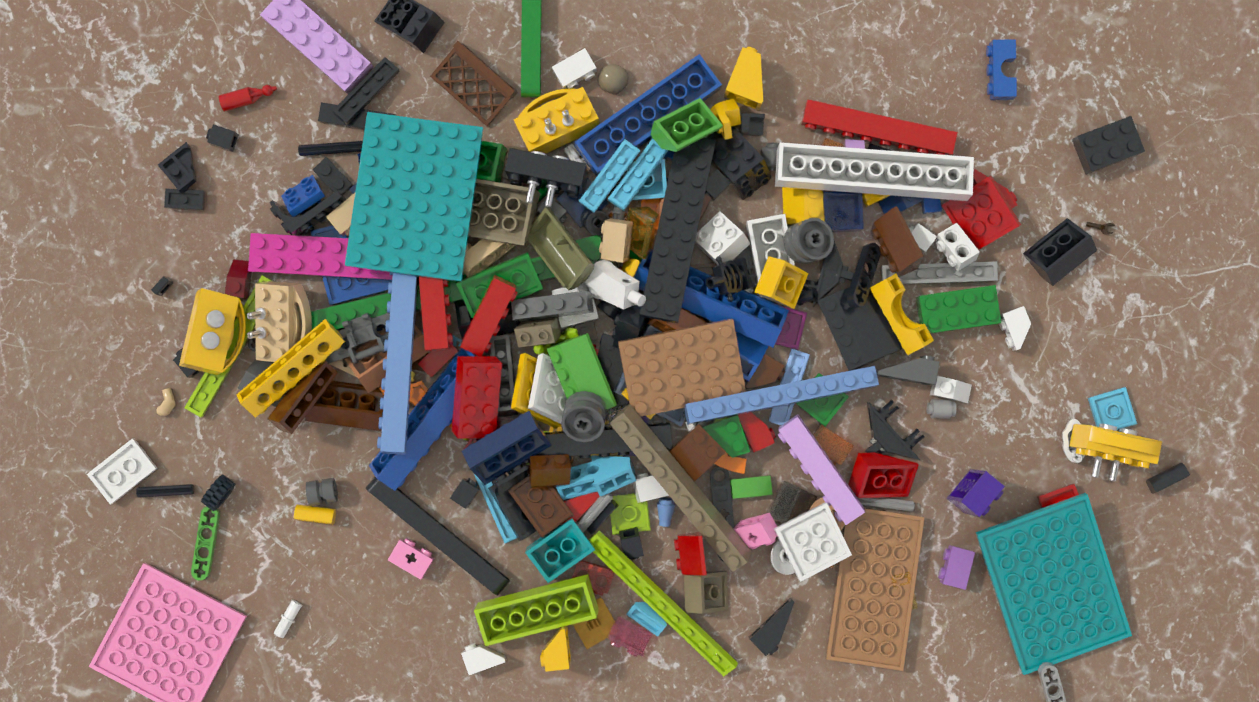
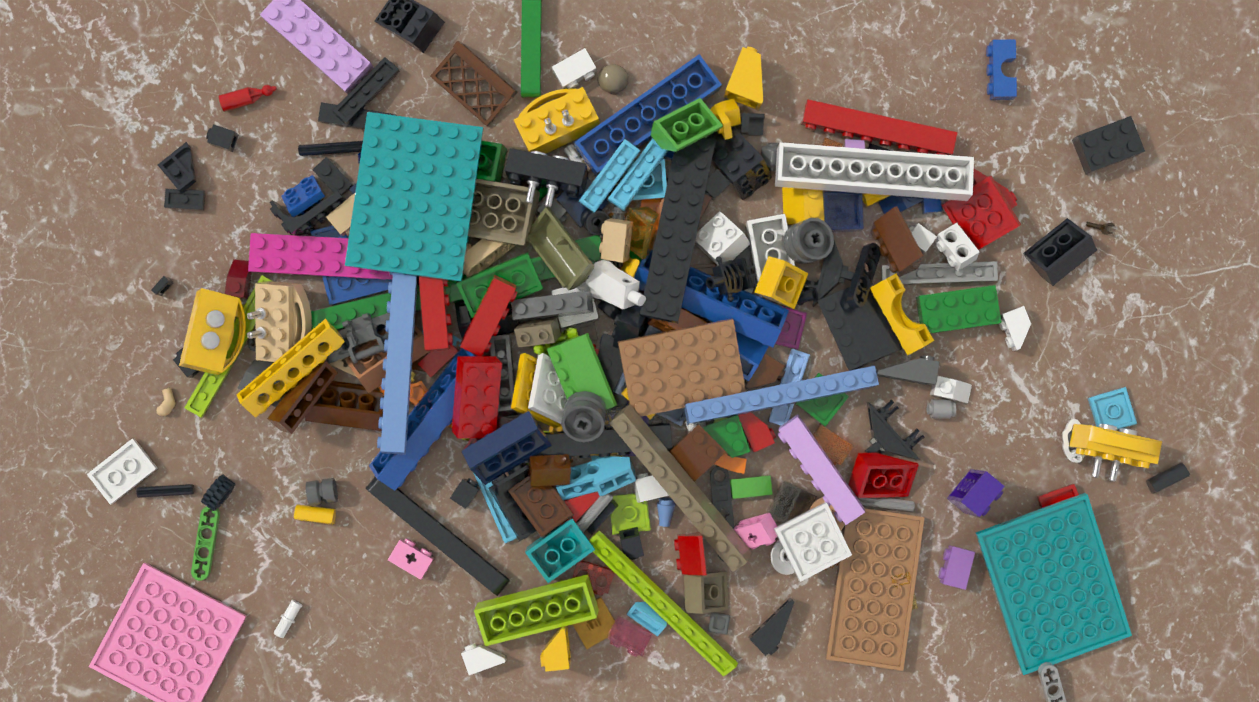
(719, 623): none -> dark grey tile

